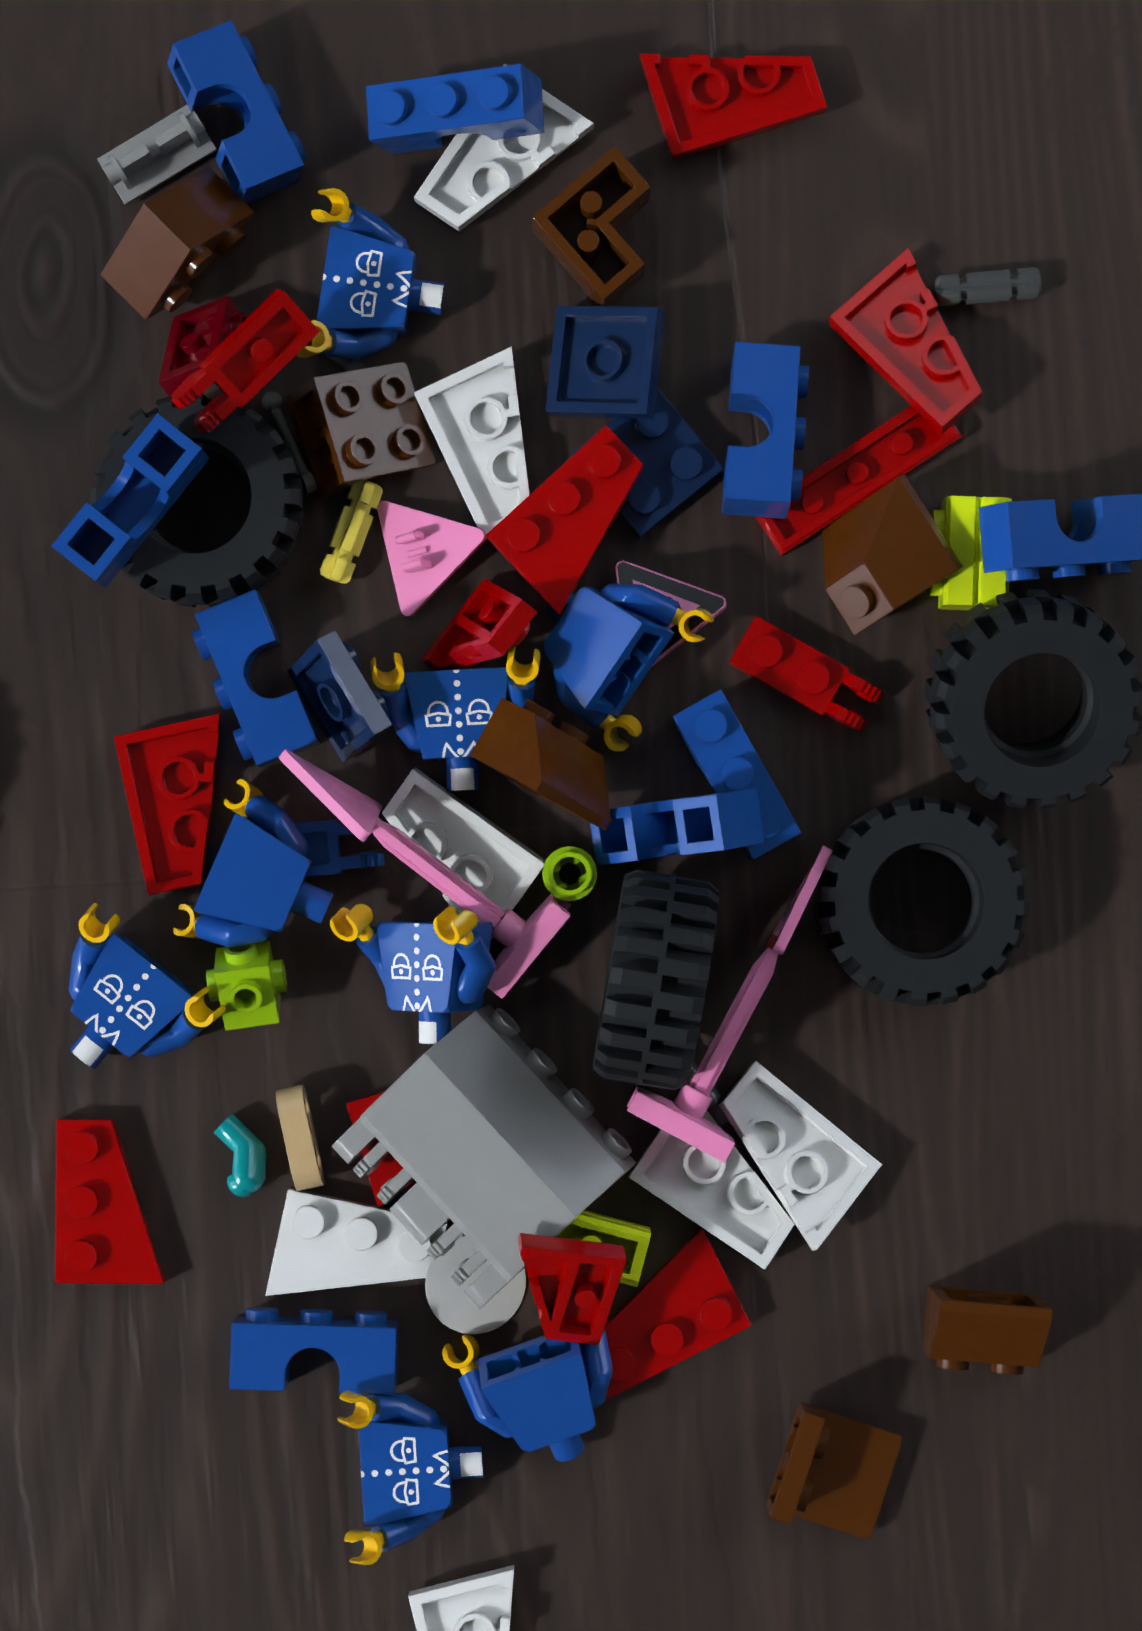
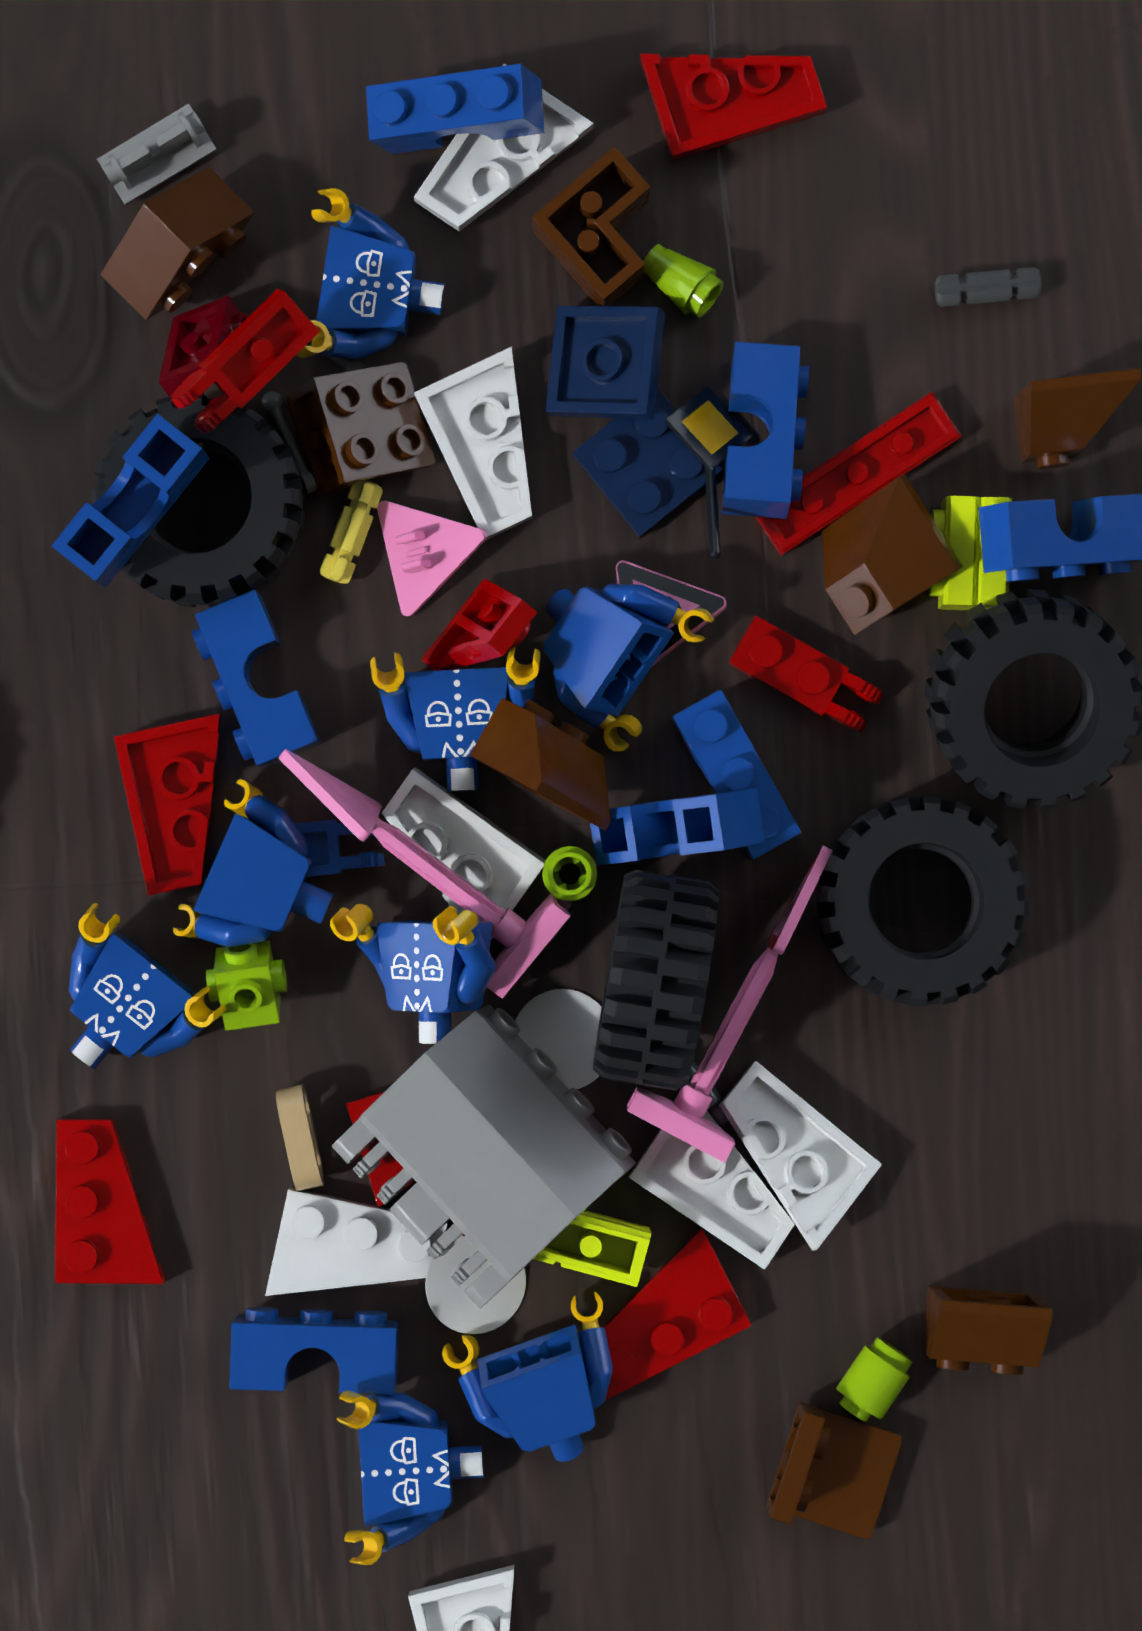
(221, 70): blue arch -> none
(248, 1157): teal arm -> none
(340, 696): dark blue plate -> none
(565, 519): red wing -> none
(566, 1030): none -> white sticker
(572, 1284): red wing -> none
(683, 280): none -> lime cone
(707, 431): none -> piece
(874, 1380): none -> lime brick
(905, 341): red wing -> none
(1065, 413): none -> reddish brown slope

